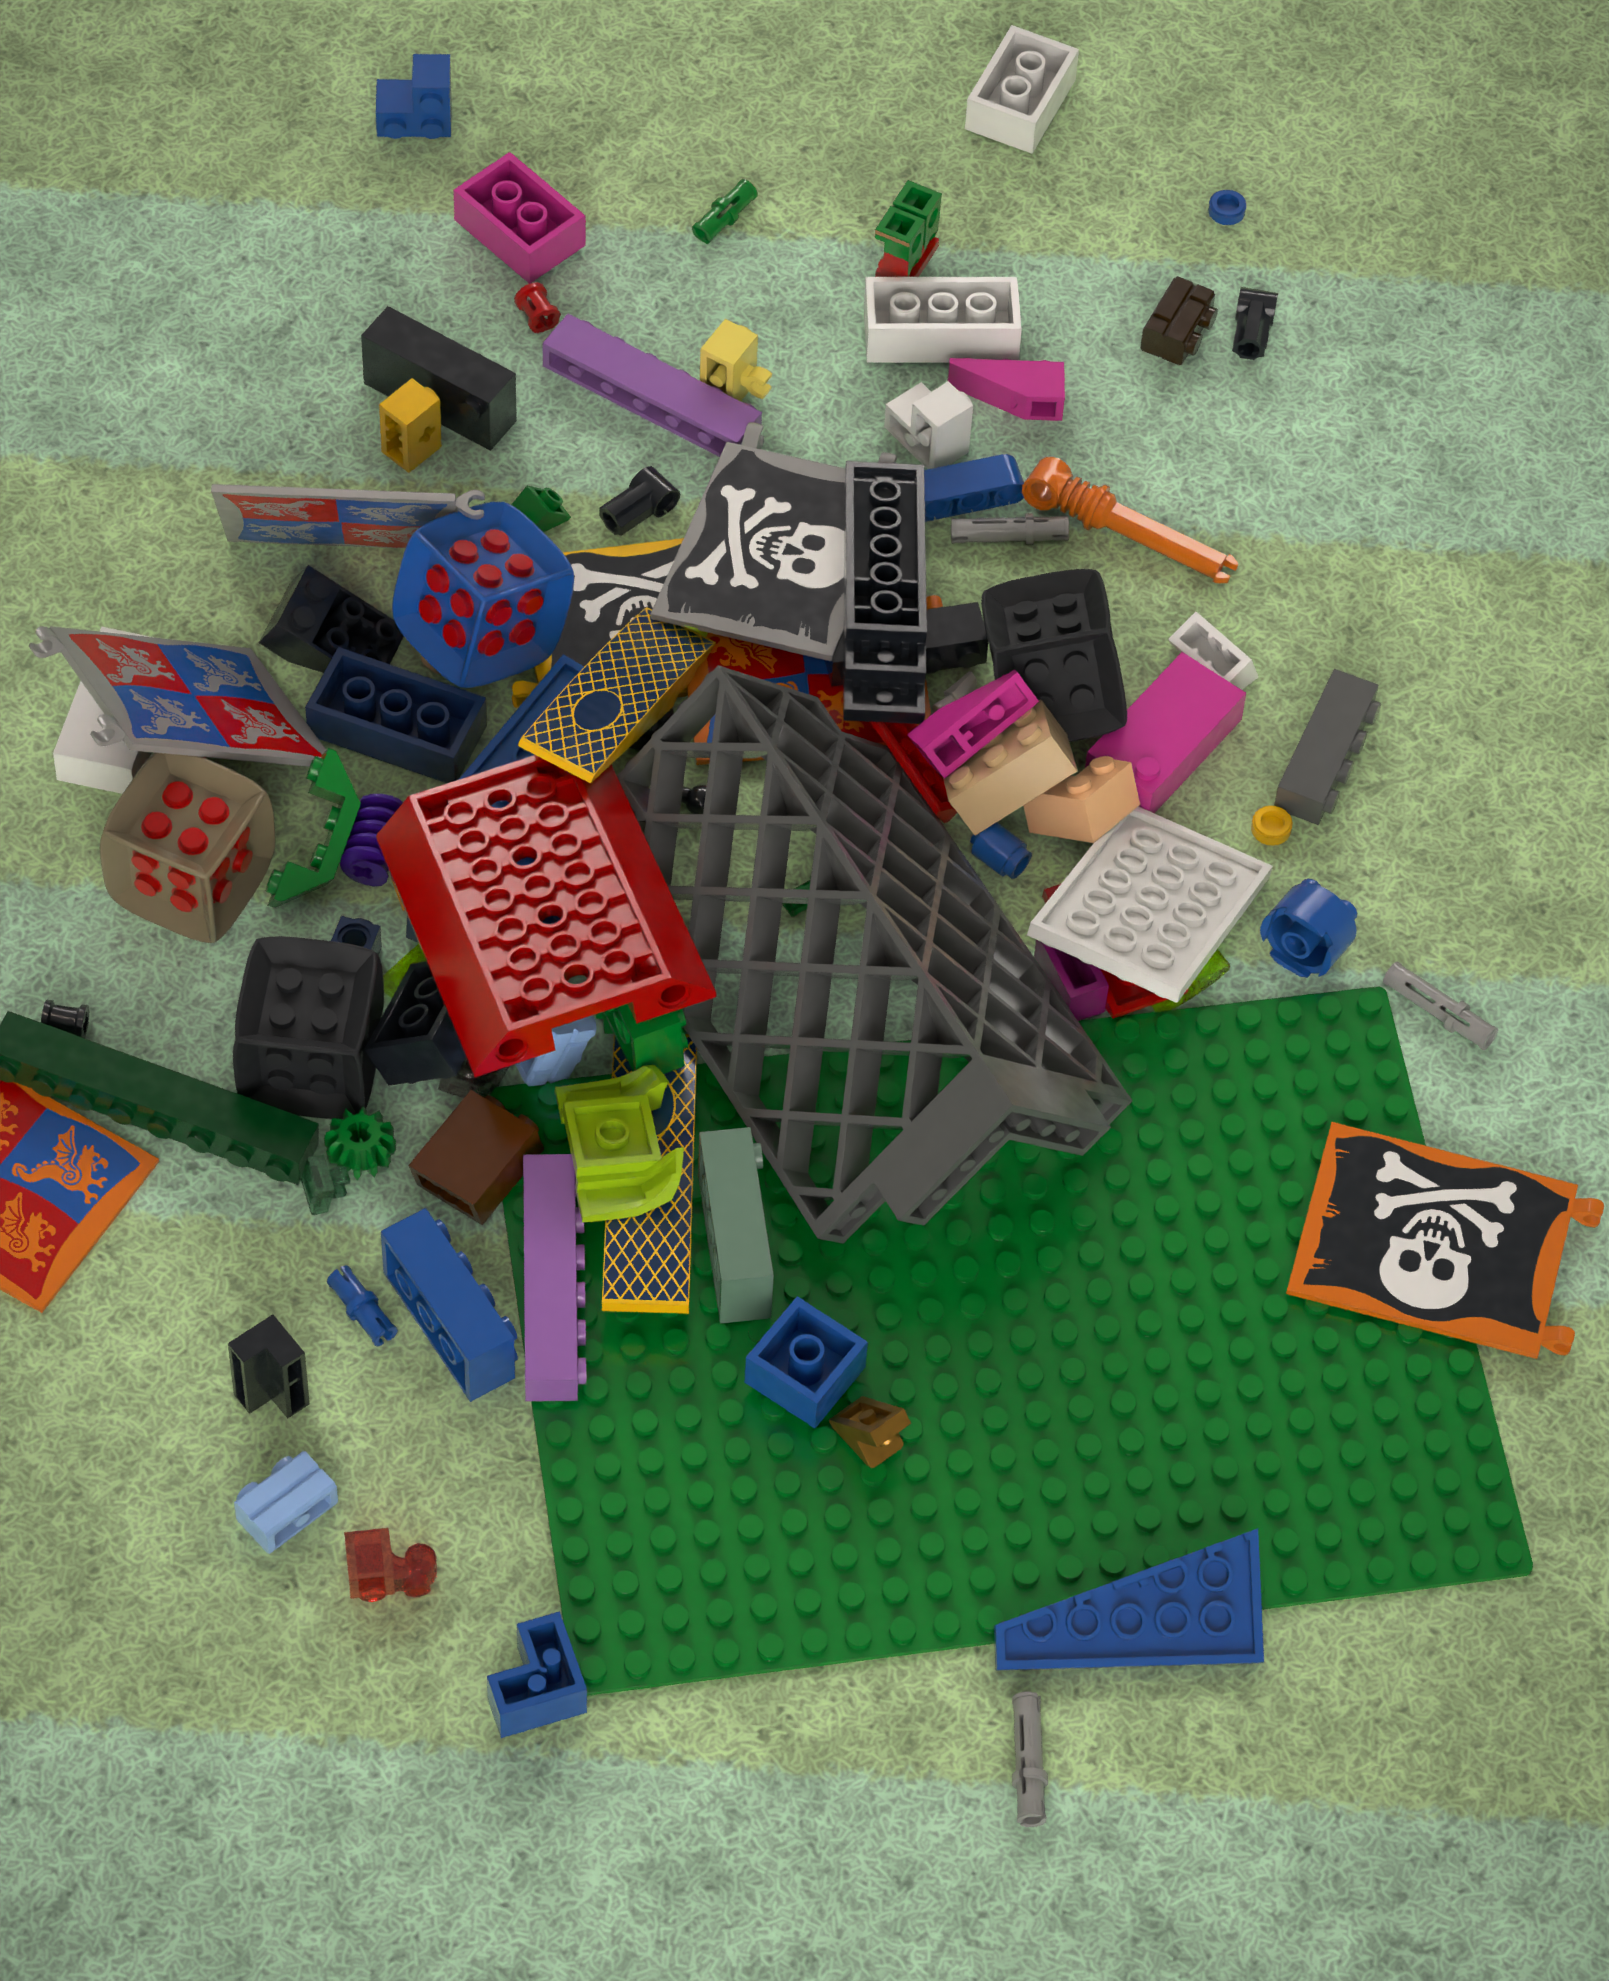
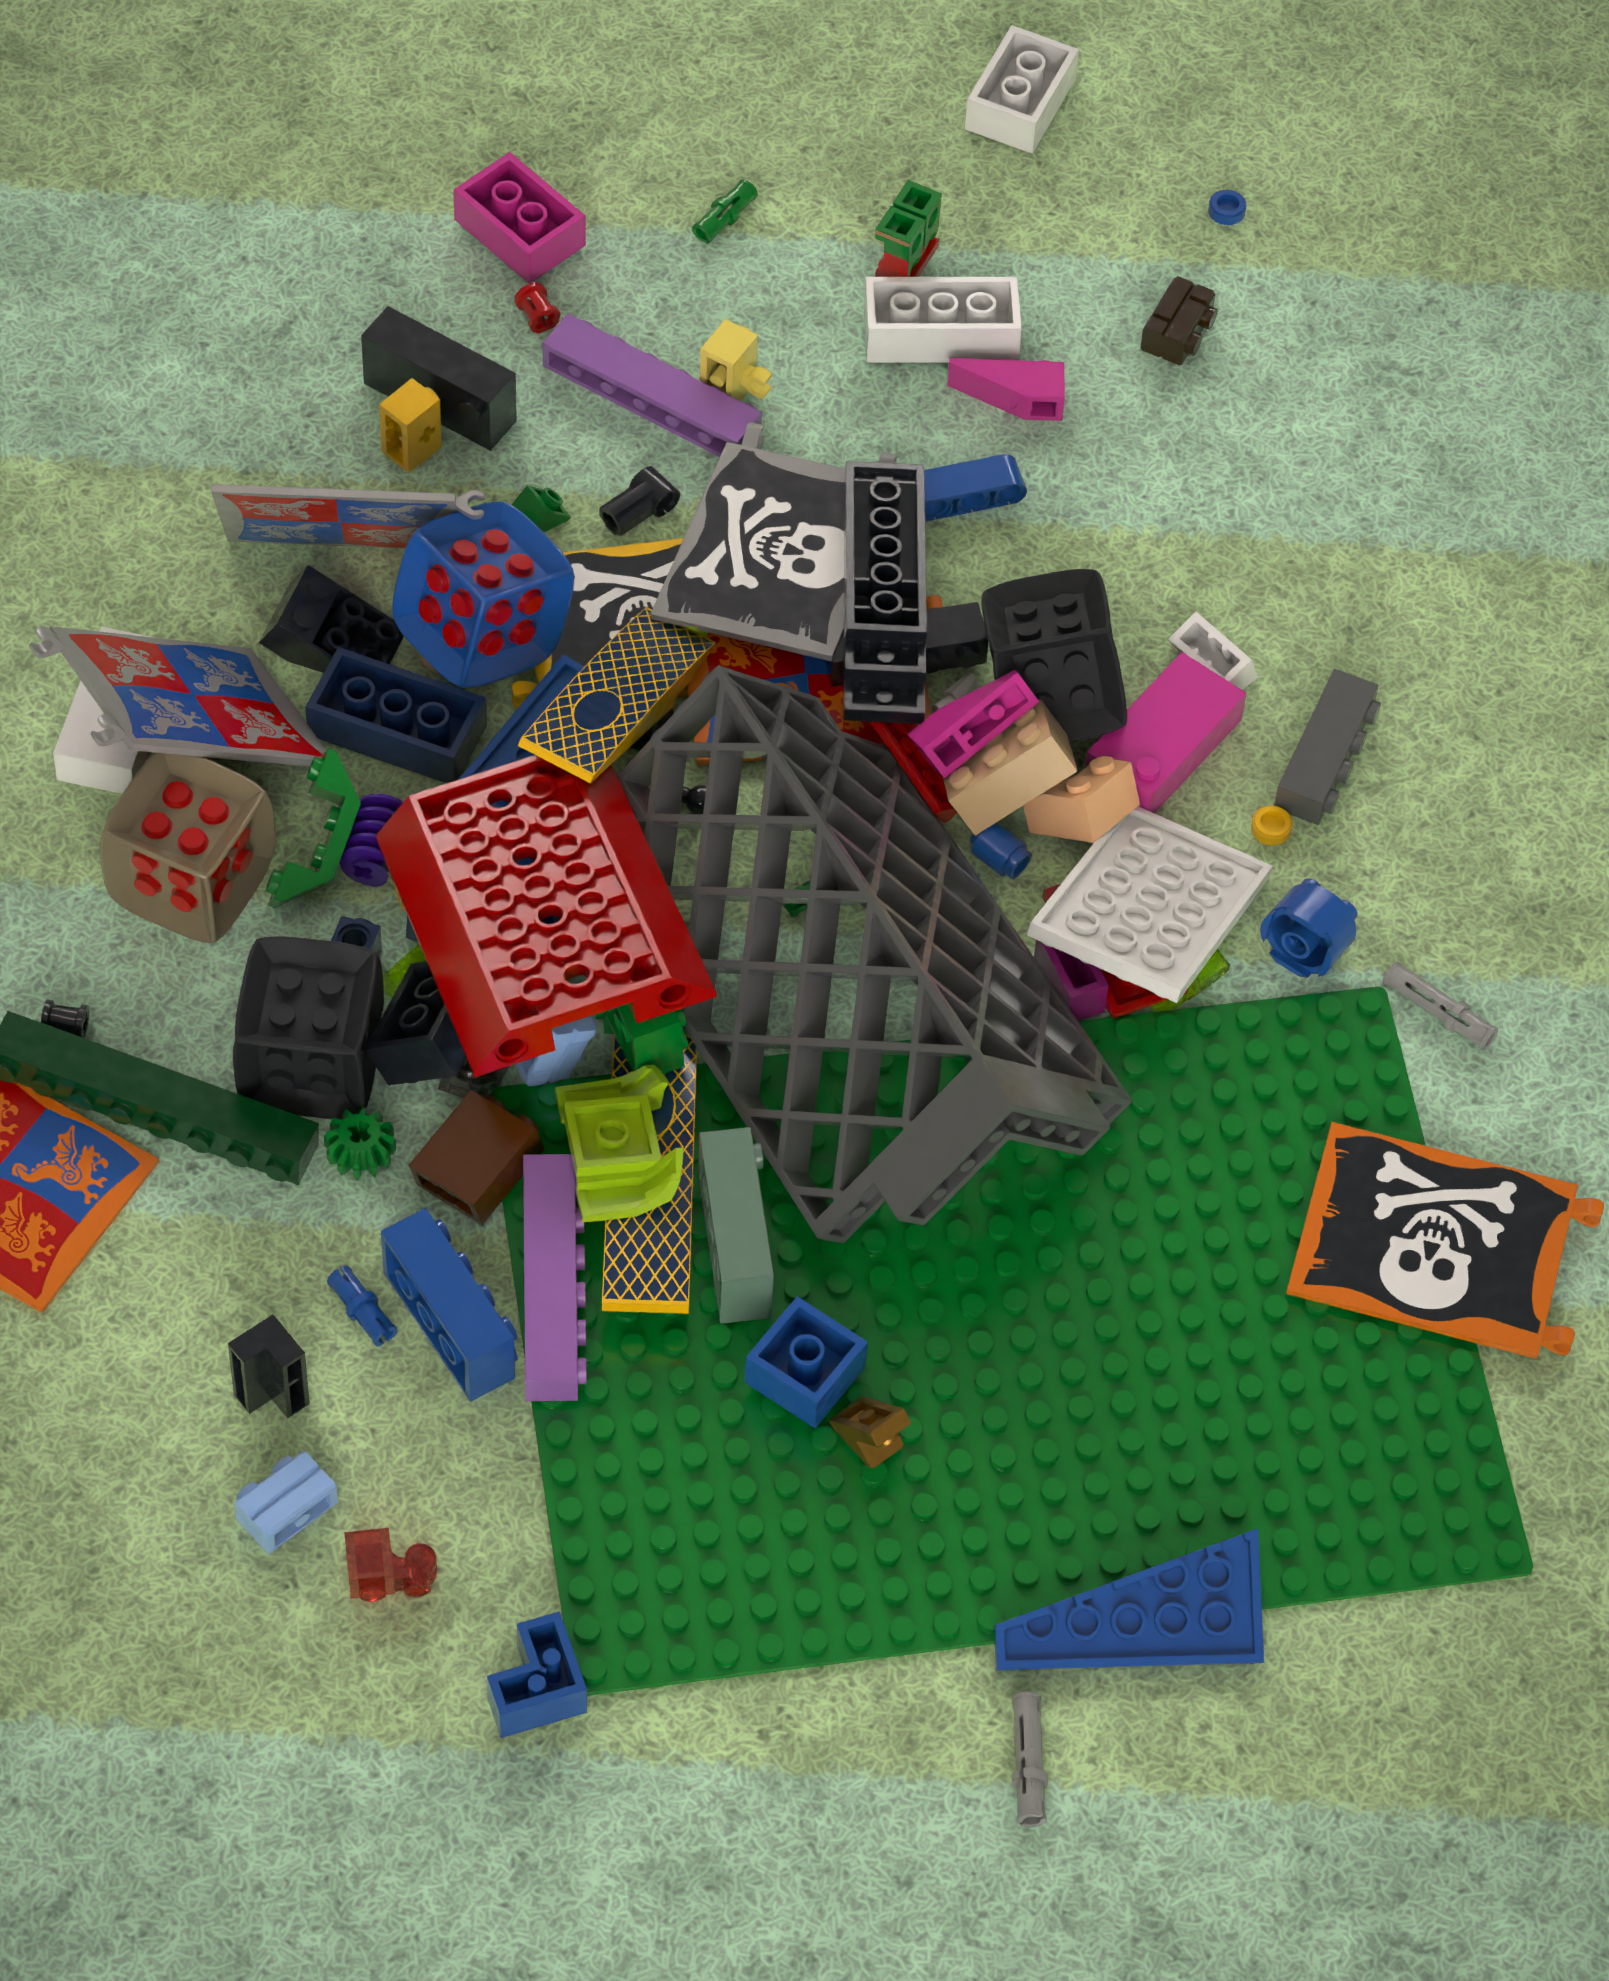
(323, 1184): clear green tile -> none
(417, 105): blue brick -> none
(931, 424): white brick -> none
(1010, 529): light grey pin -> none
(1053, 486): orange piece -> none
(1253, 318): black piece -> none

